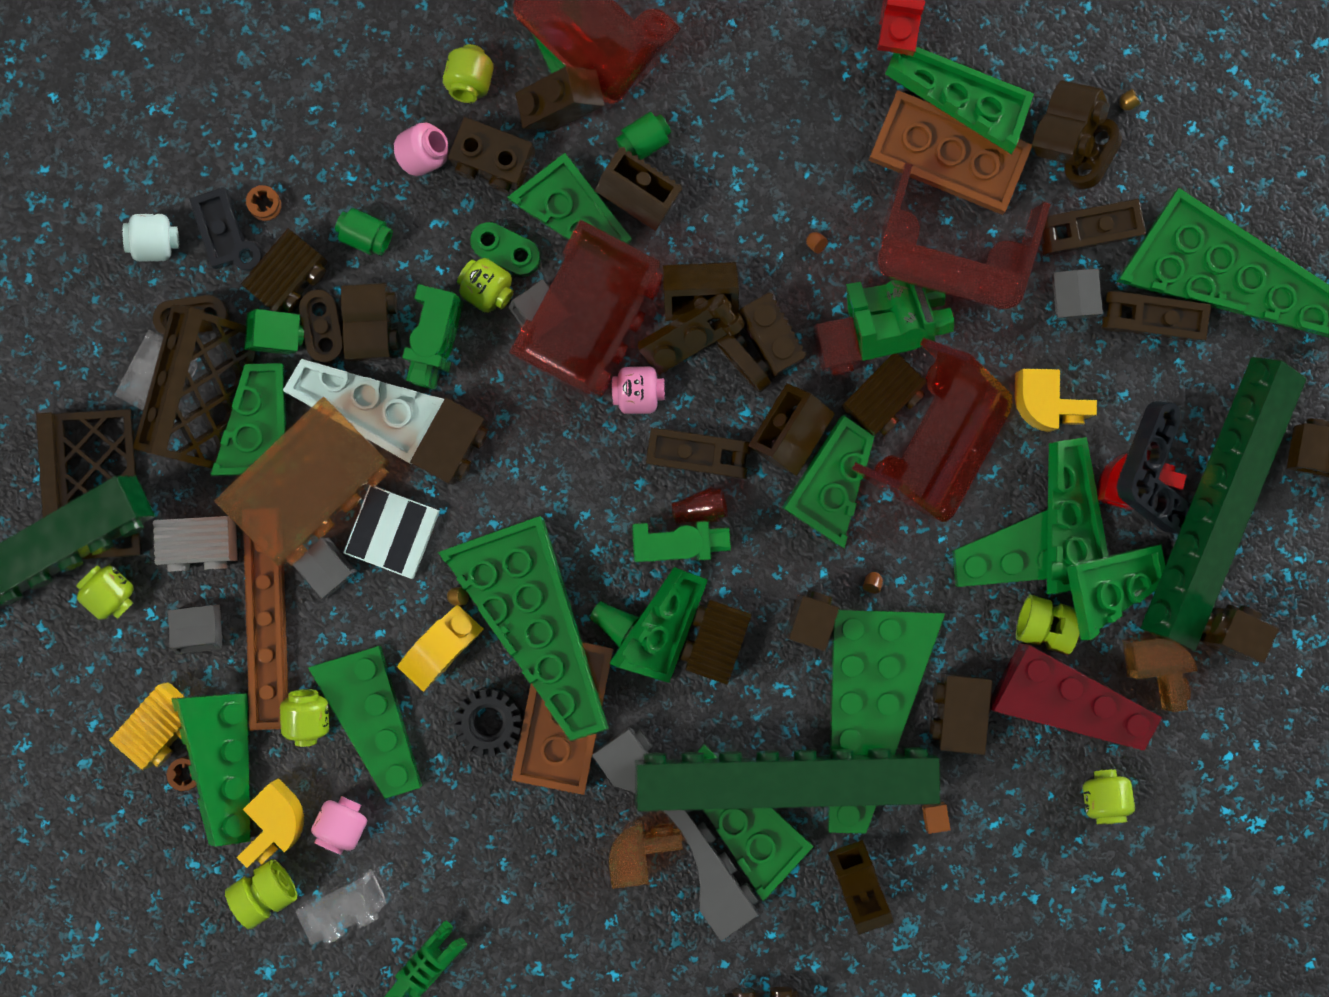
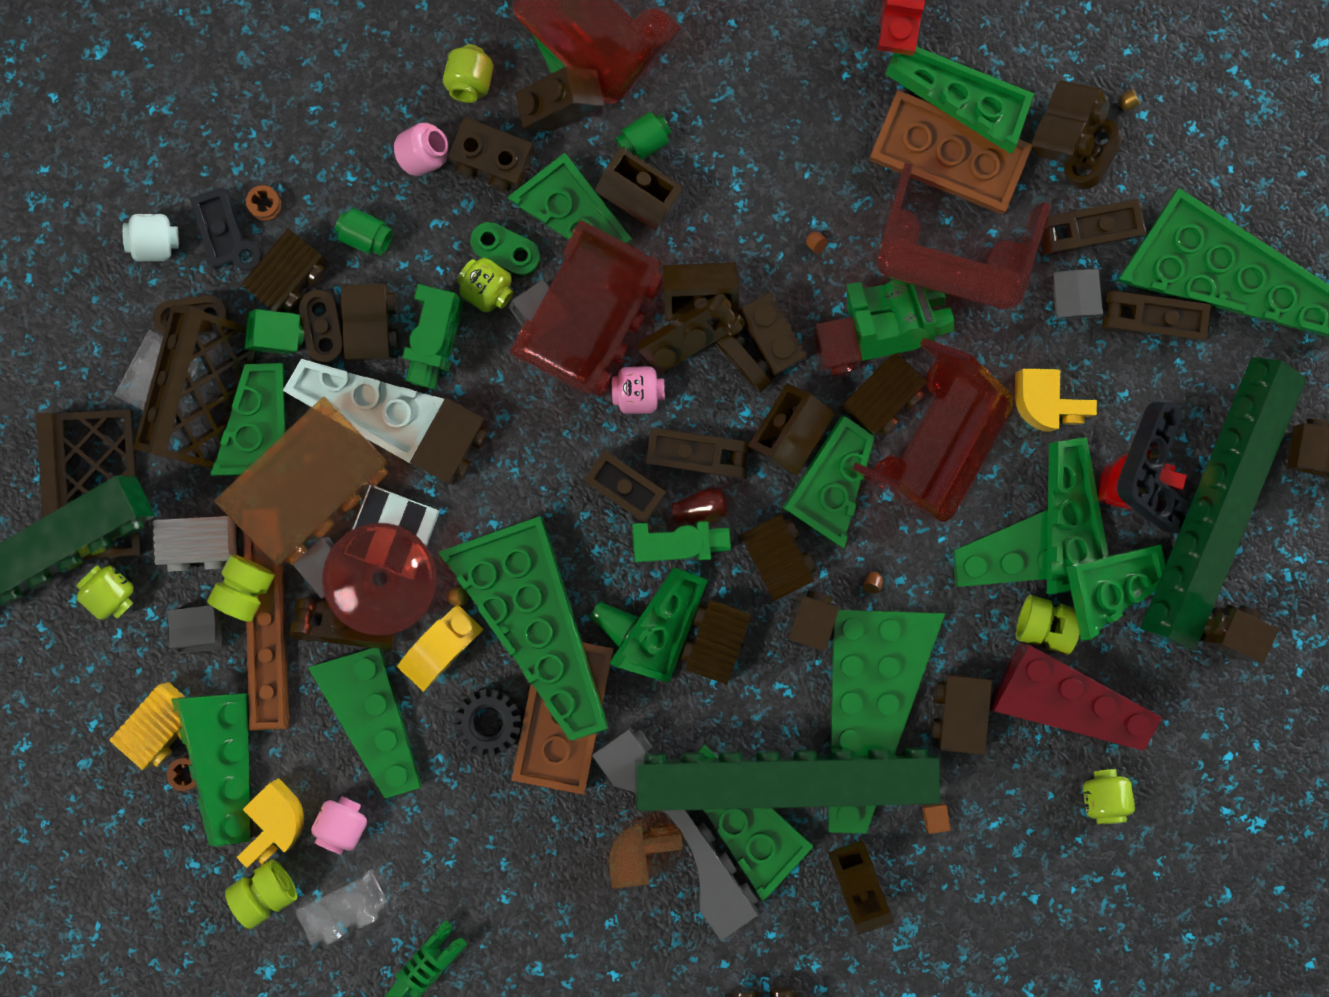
(240, 588): none -> lime wheel
(304, 717): lime head -> none
(331, 628): none -> dark brown plate
(350, 574): none -> clear red dish
(624, 486): none -> dark brown brick
(778, 557): none -> dark brown brick
(1166, 661): clear orange brick -> none

